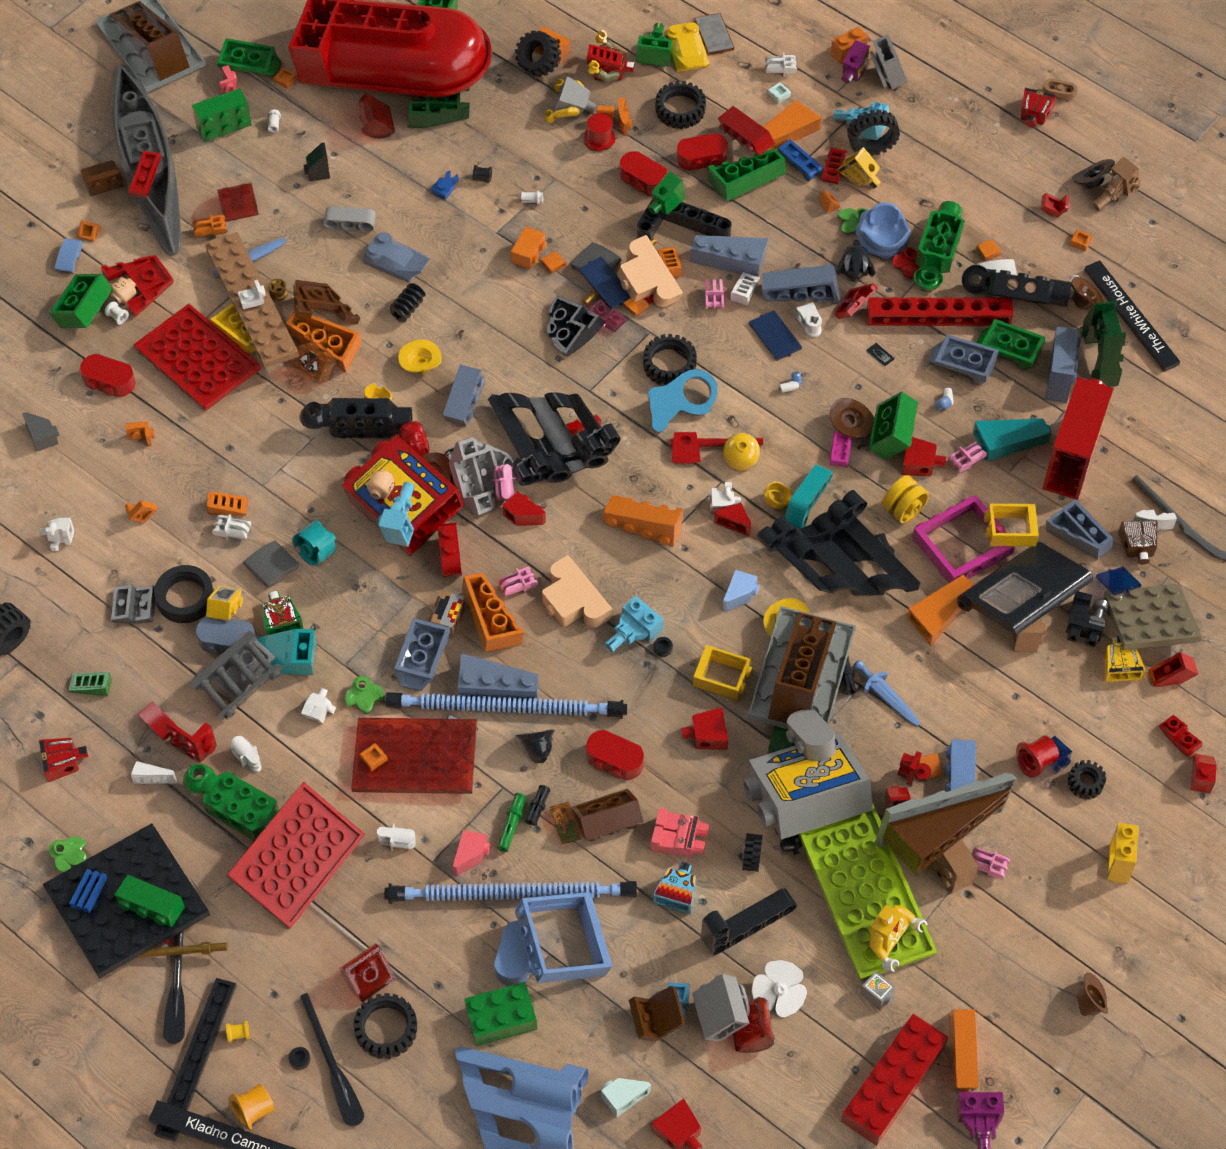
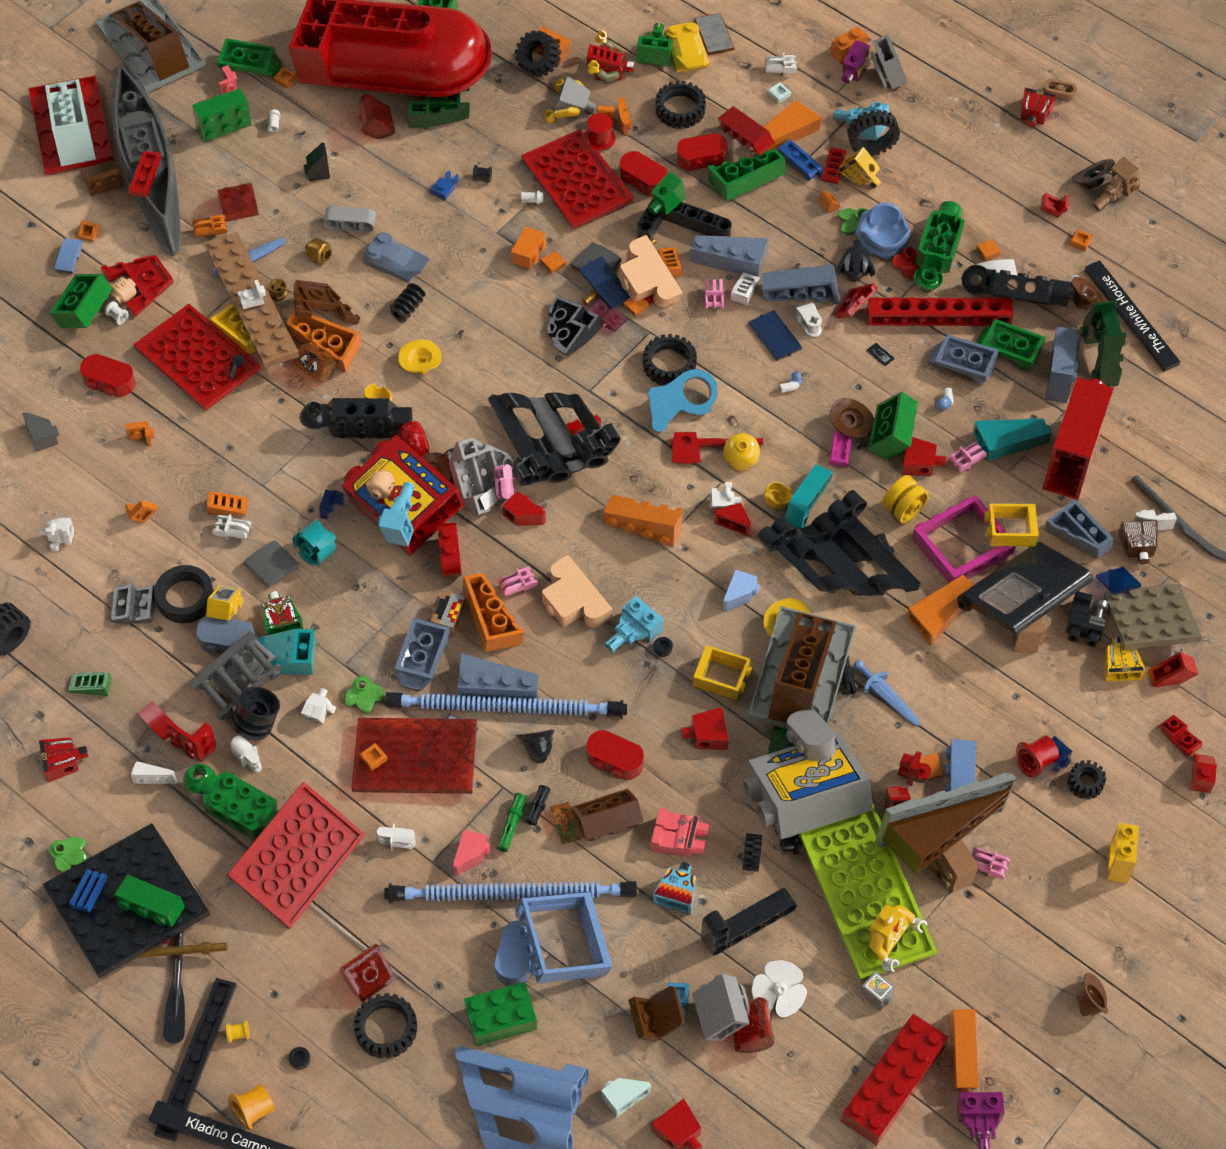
(70, 124): none -> piece
(237, 361): none -> black hand
(255, 713): none -> black wheel
(318, 250): none -> pearl gold head
(328, 502): none -> clear blue bracket
(345, 1096): black piece -> none
(464, 395): sand blue wedge -> none
(489, 498): none -> white sticker
(577, 178): none -> red plate

